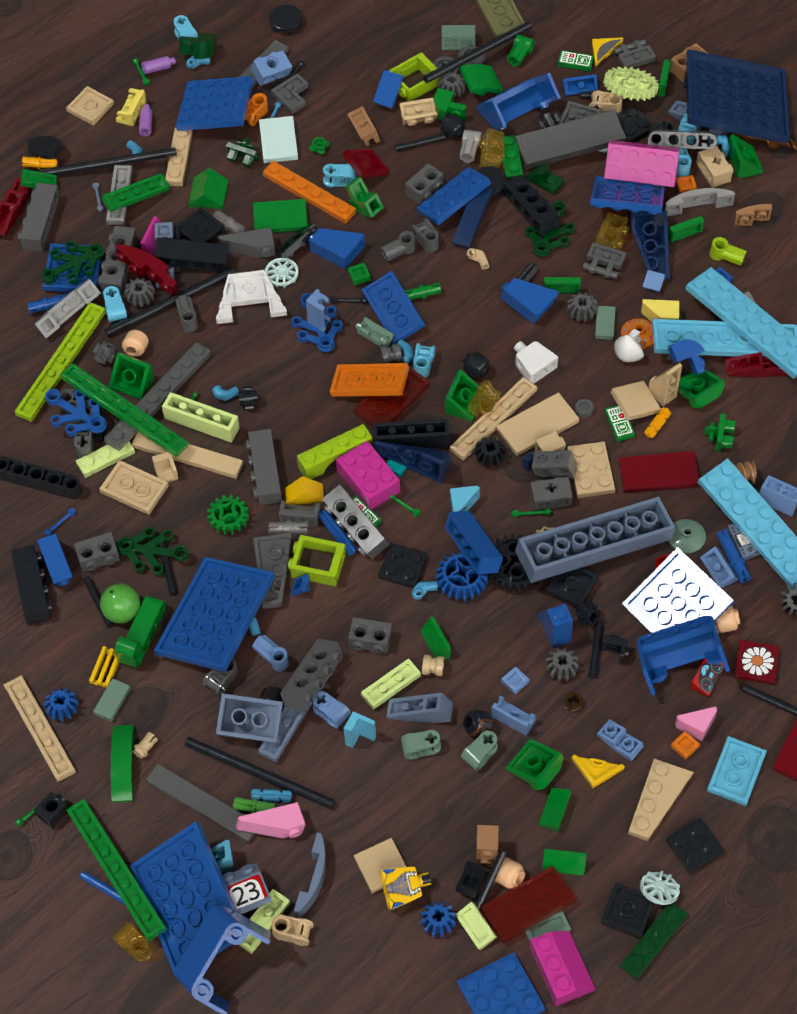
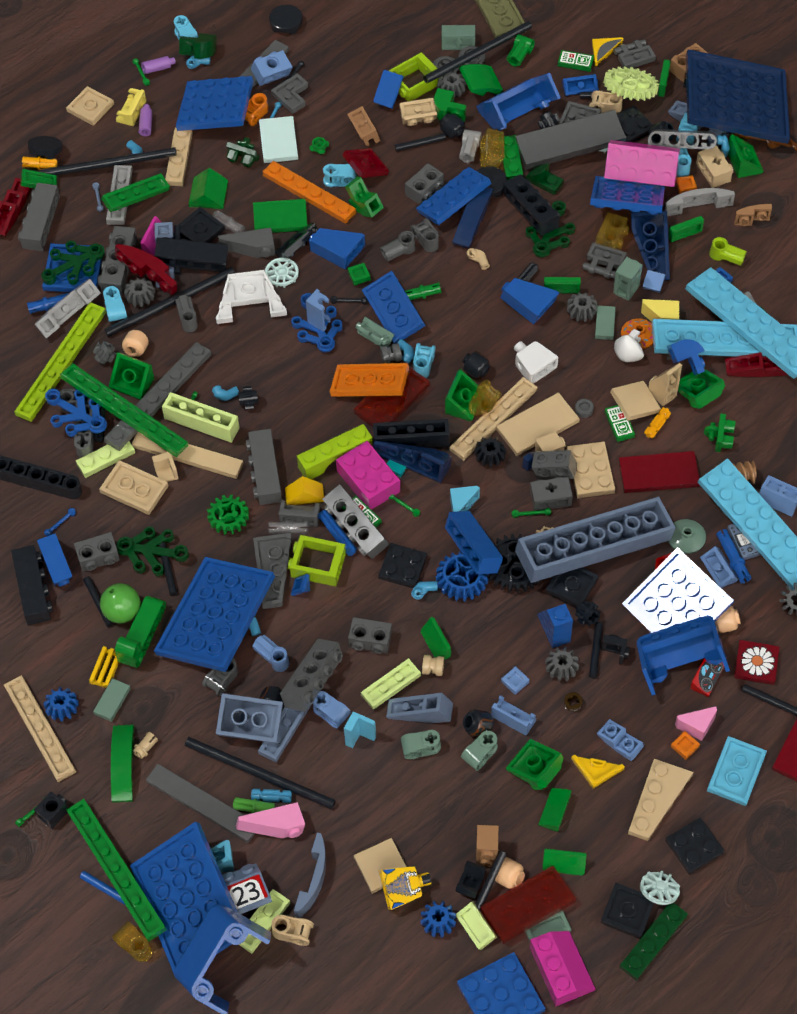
(627, 278): none -> sand green brick

